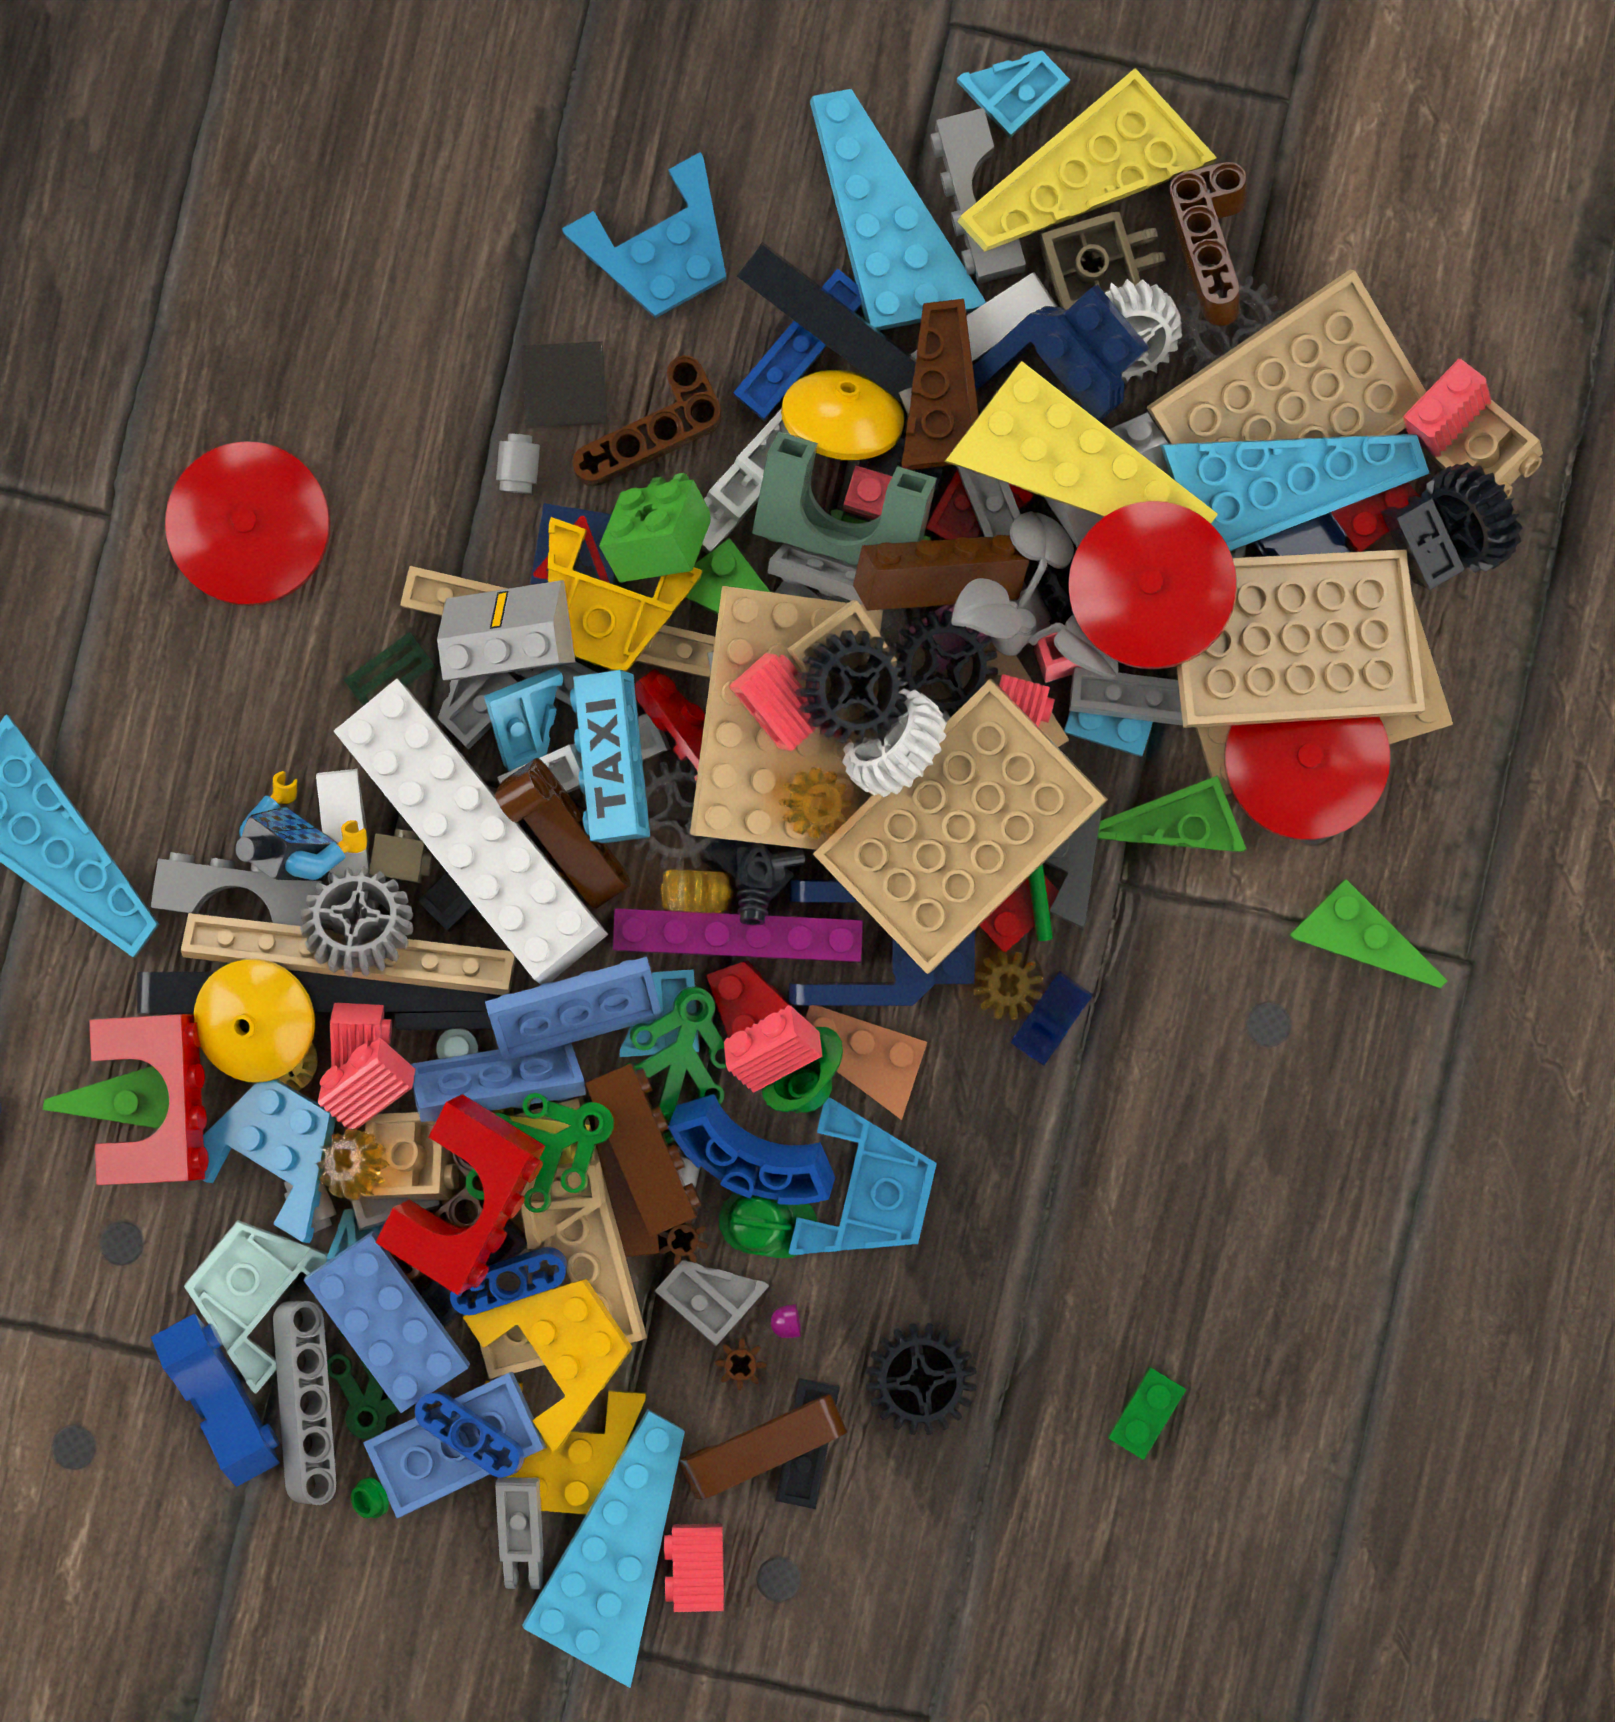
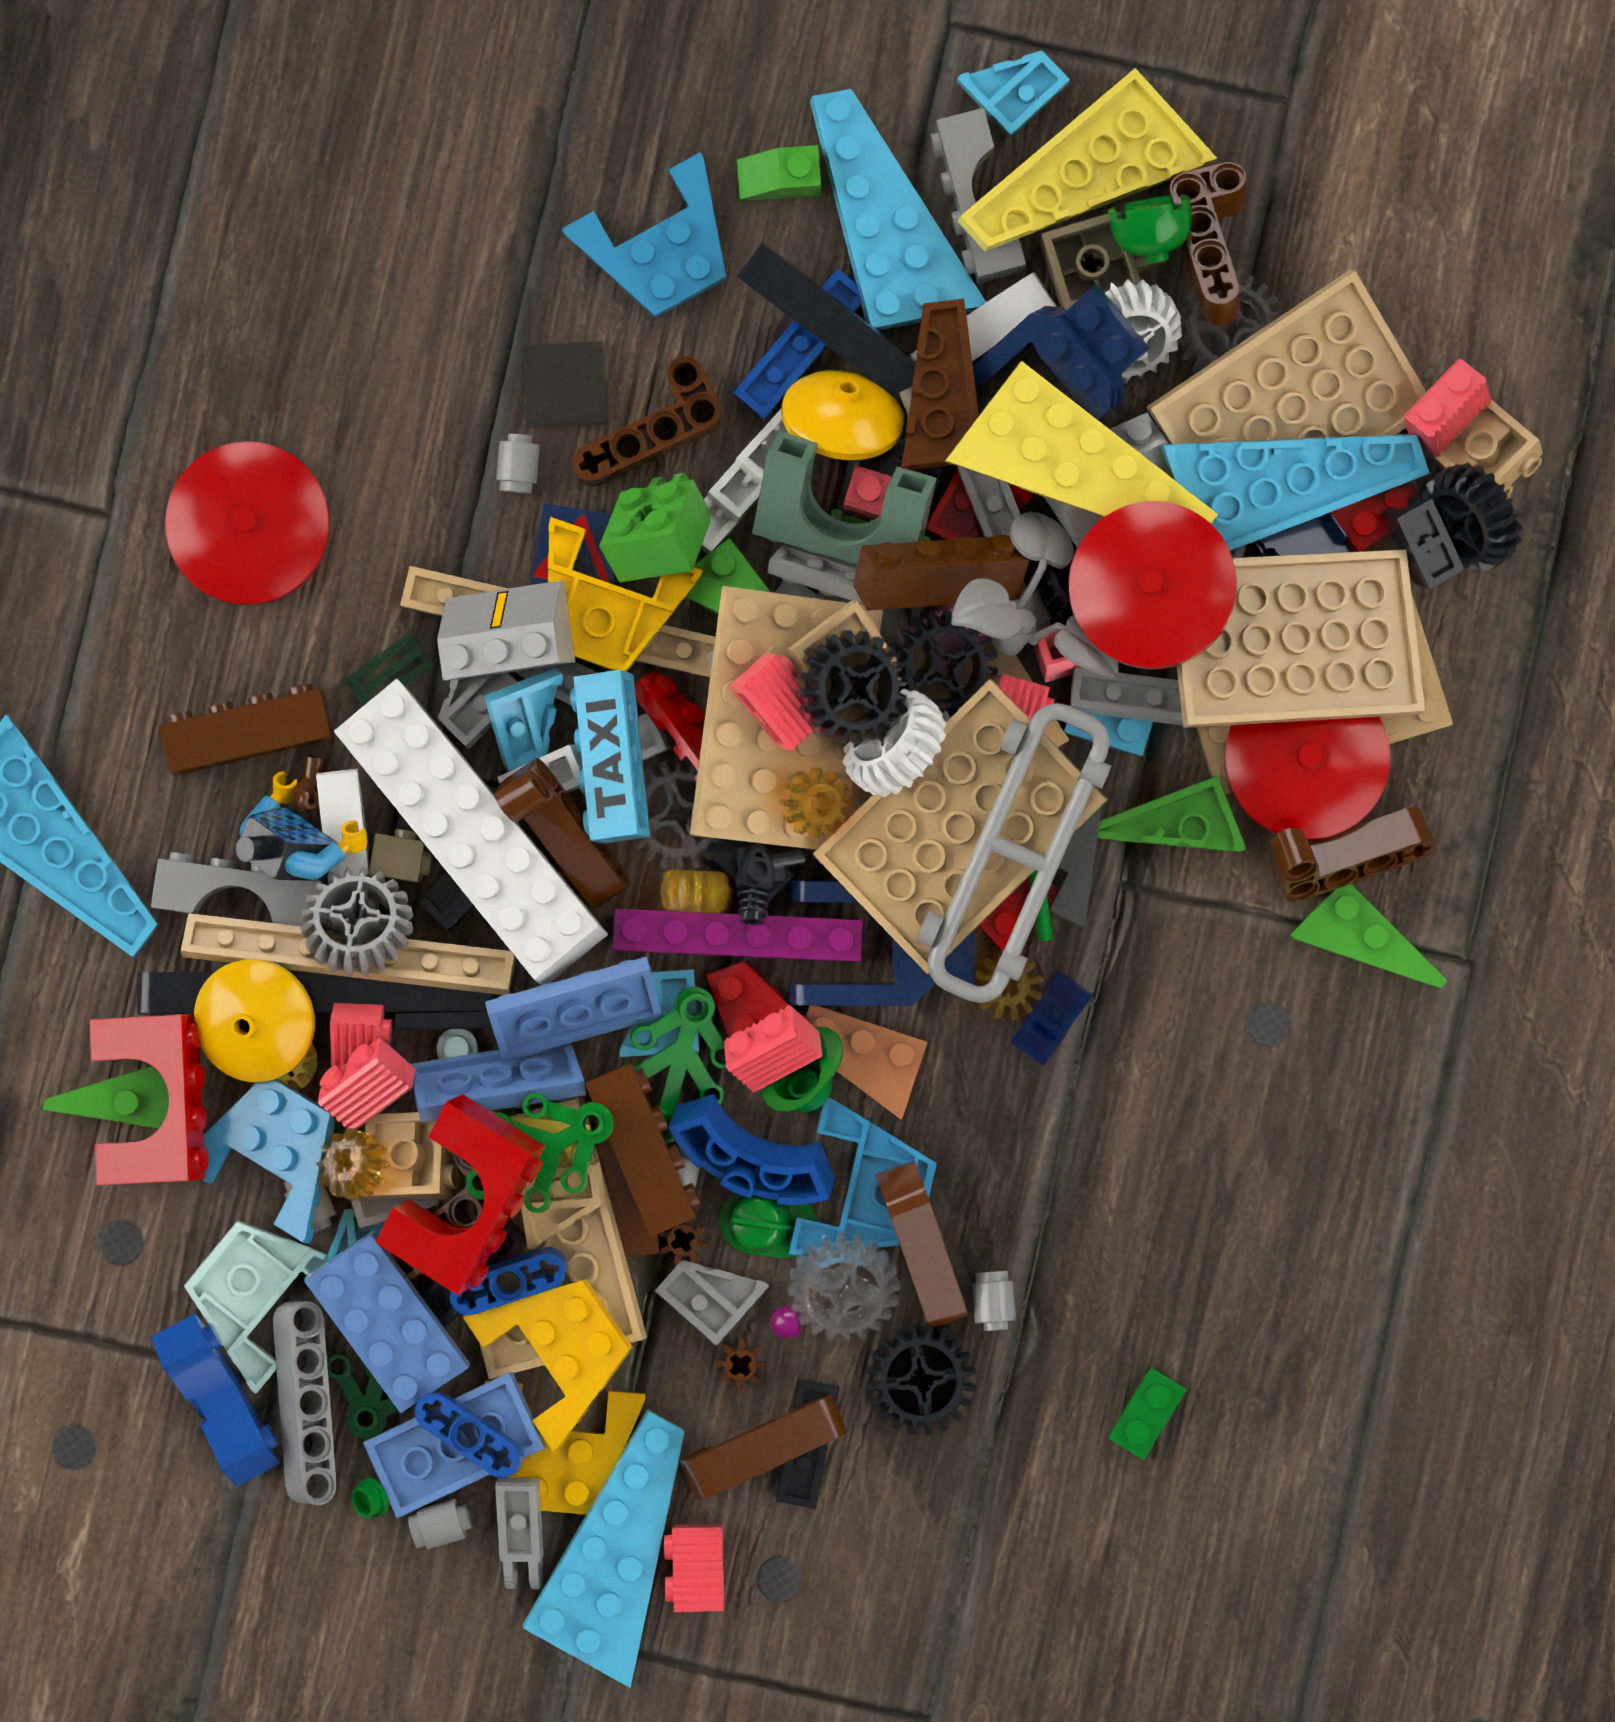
(247, 730): none -> reddish brown brick
(306, 793): none -> reddish brown arm
(439, 1524): none -> light grey brick
(780, 174): none -> bright green slope
(873, 1298): none -> clear gear
(922, 1244): none -> reddish brown beam
(993, 1300): none -> light grey brick
(1021, 742): none -> light grey bar
(1152, 227): none -> green cylinder
(1348, 857): none -> reddish brown beam

